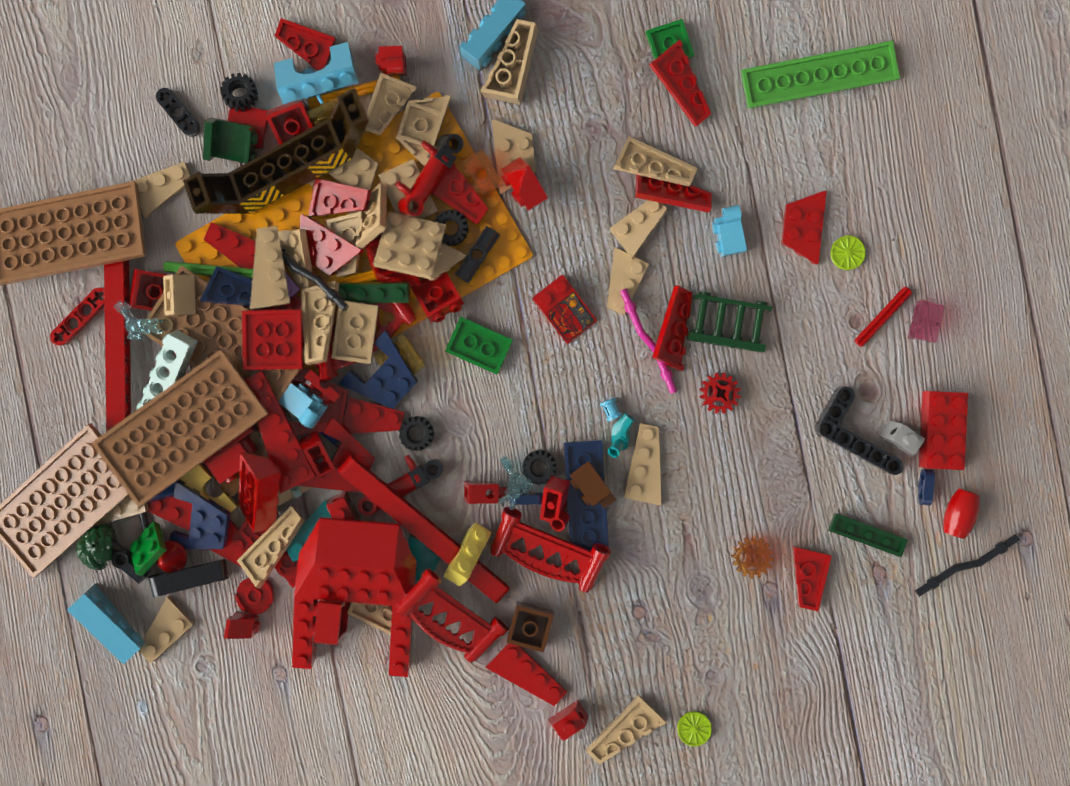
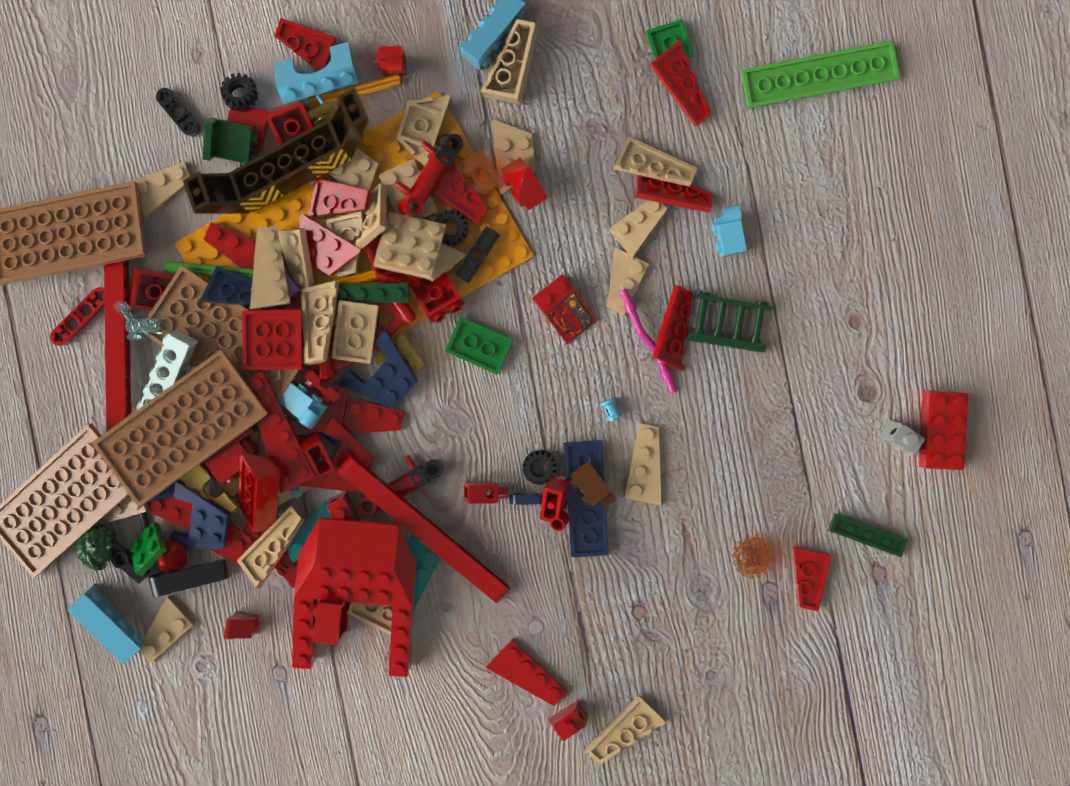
(179, 295): tan panel -> none
(252, 599): red tile -> none
(330, 293): black bar -> none
(386, 101): tan wing -> none
(405, 437): black tyre -> none
(428, 591): red piece -> none
(468, 555): light yellow arch -> none
(512, 530): red piece -> none
(516, 484): clear light blue piece -> none
(530, 626): reddish brown brick -> none
(620, 435): teal arm -> none
(694, 728): lime wheel -> none
(712, 382): red gear -> none
(804, 226): red wing -> none
(848, 252): lime wheel -> none
(851, 438): black beam -> none
(883, 316): red axle -> none
(926, 321): clear pink panel -> none
(926, 487): dark blue beam -> none
(961, 513): red piece -> none
(1000, 548): black bar -> none

